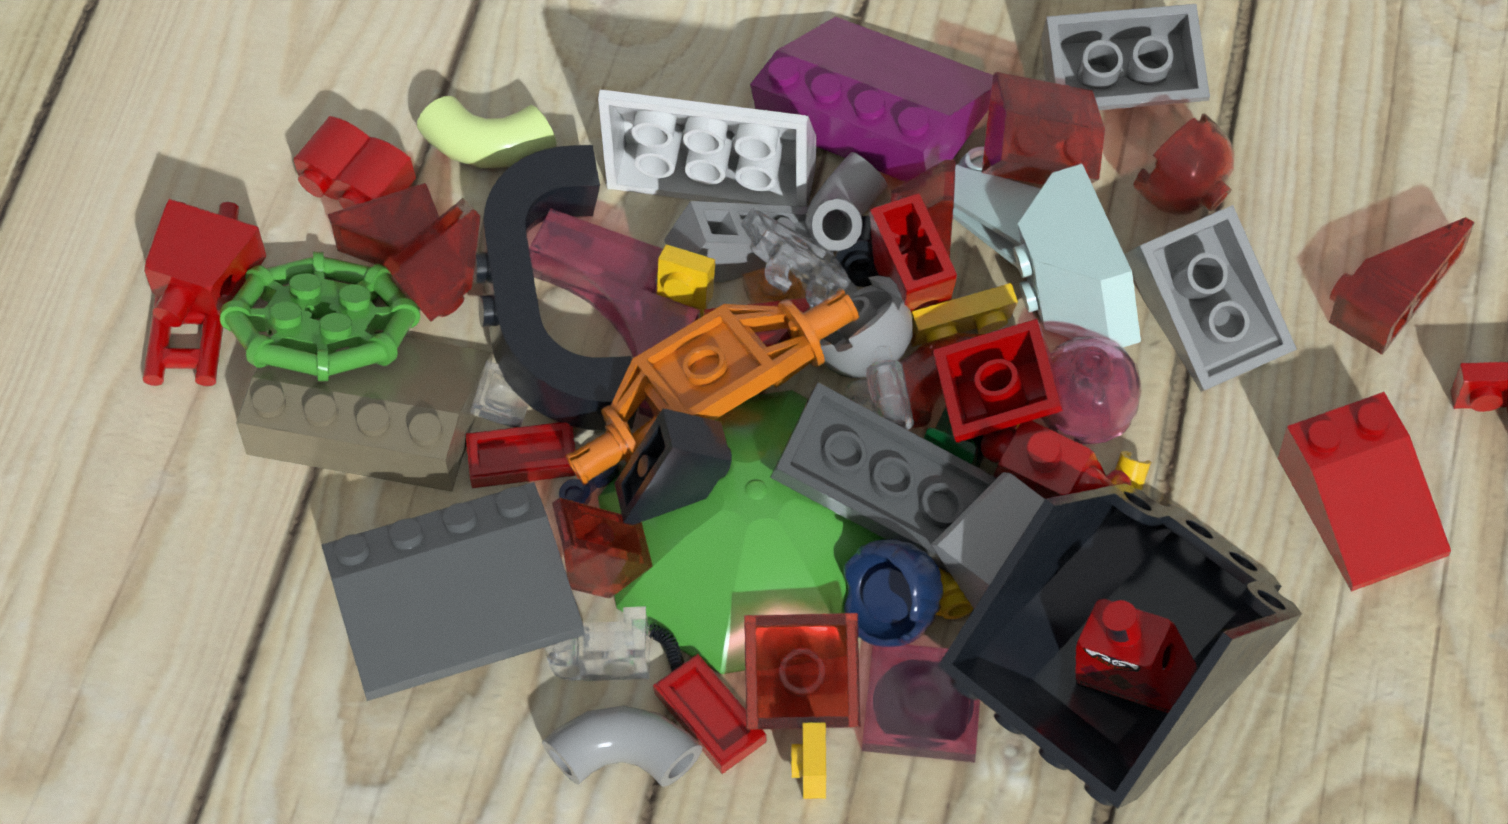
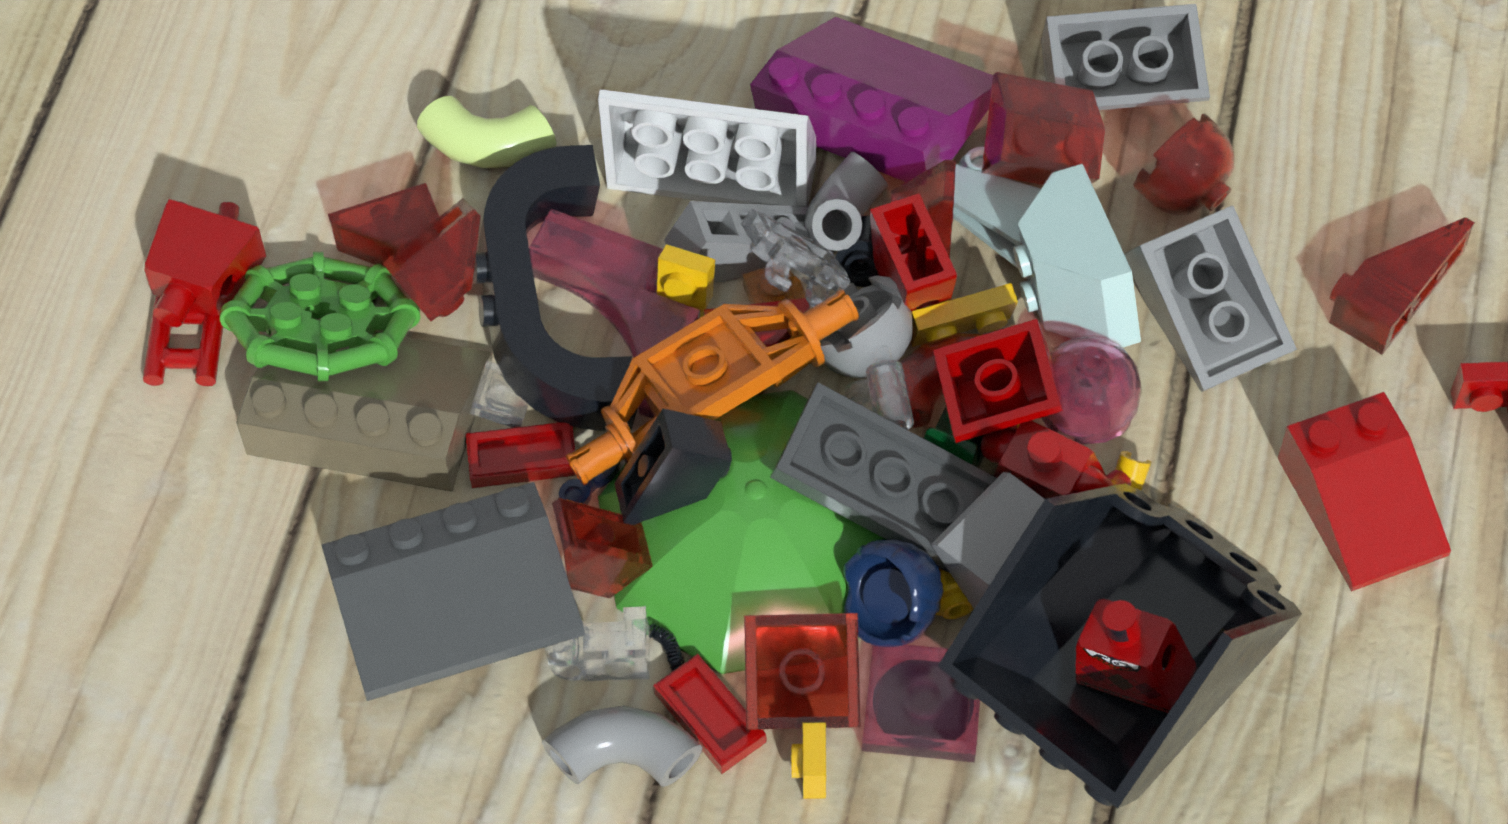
(351, 165): red brick -> none

